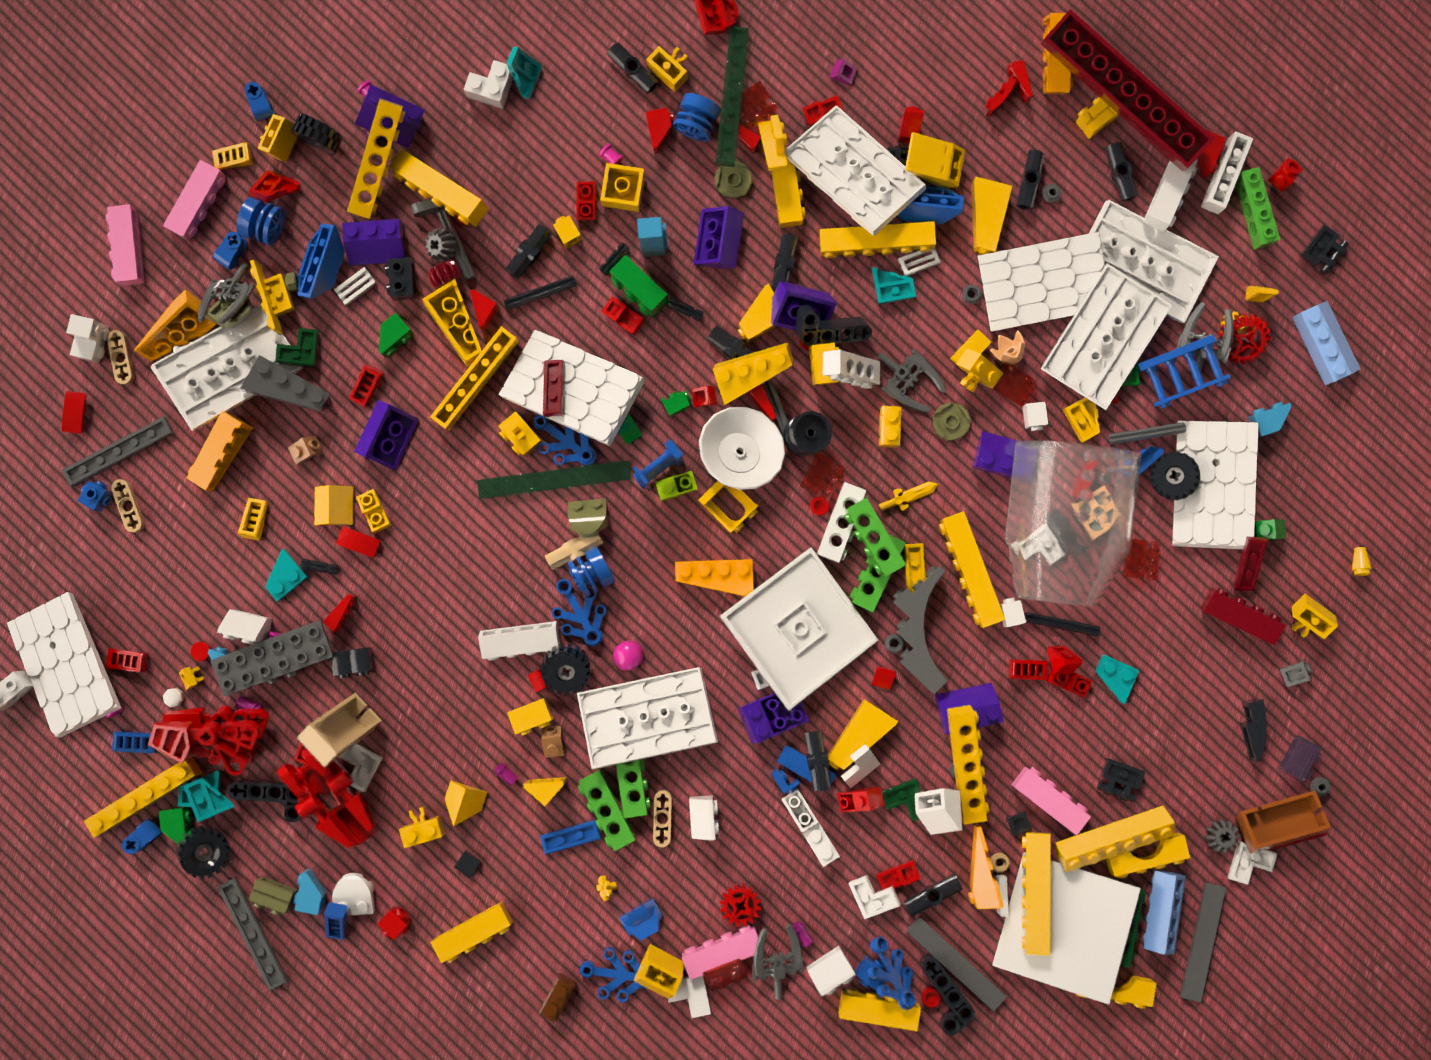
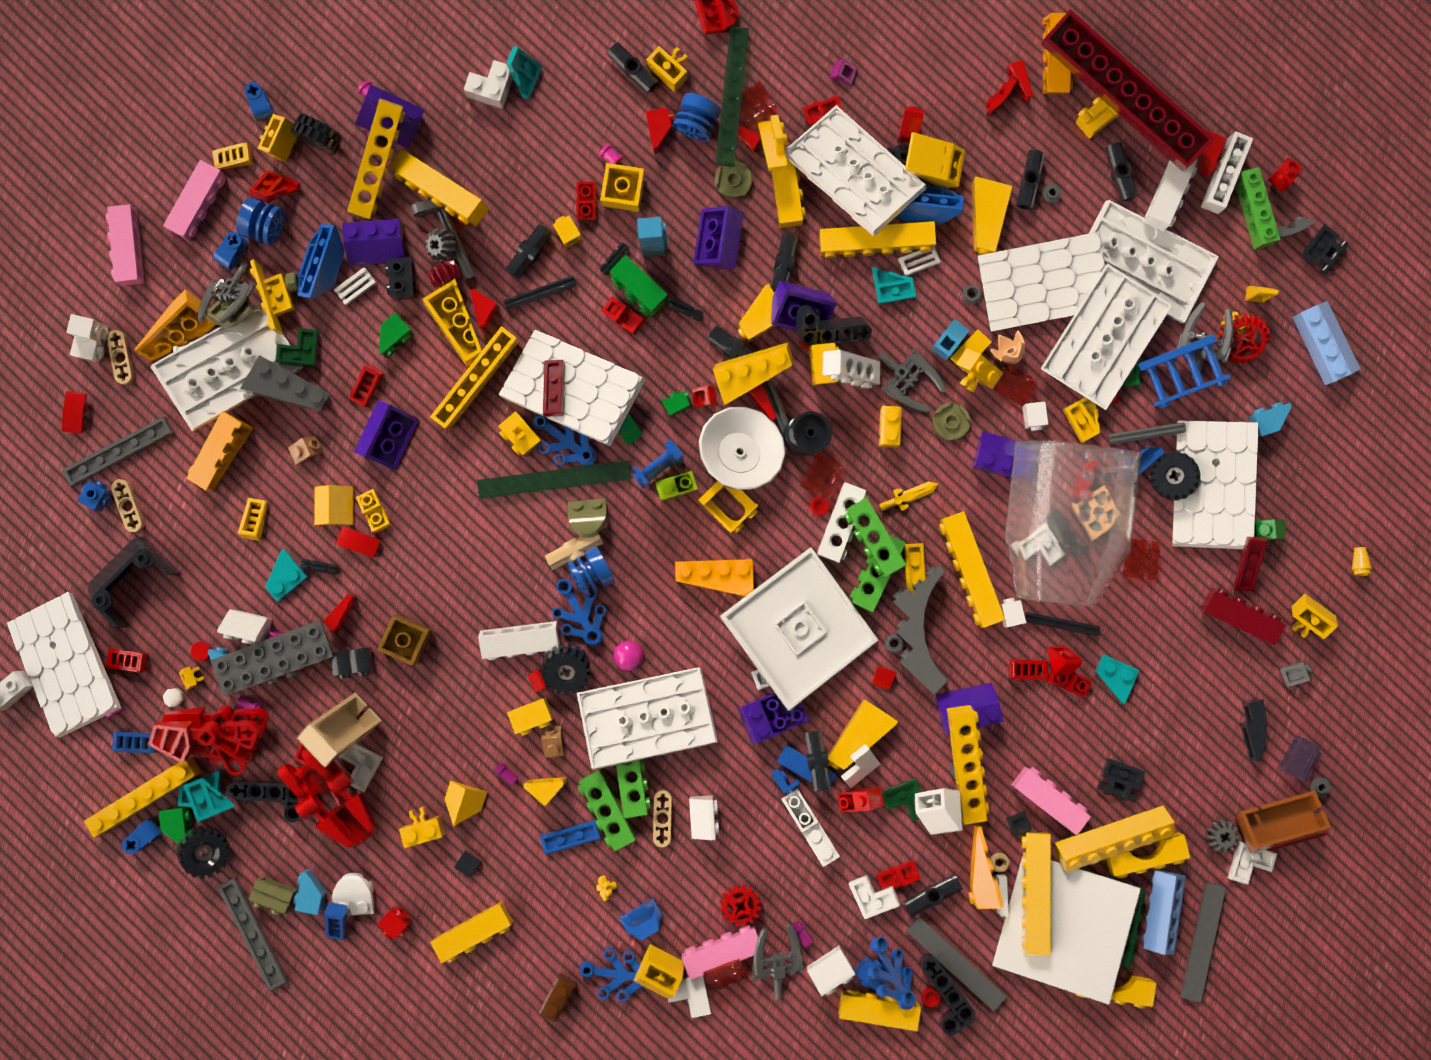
(138, 553): none -> black windscreen
(404, 640): none -> pearl gold brick
(950, 339): none -> dark azure slope
(1295, 227): none -> dark grey slope

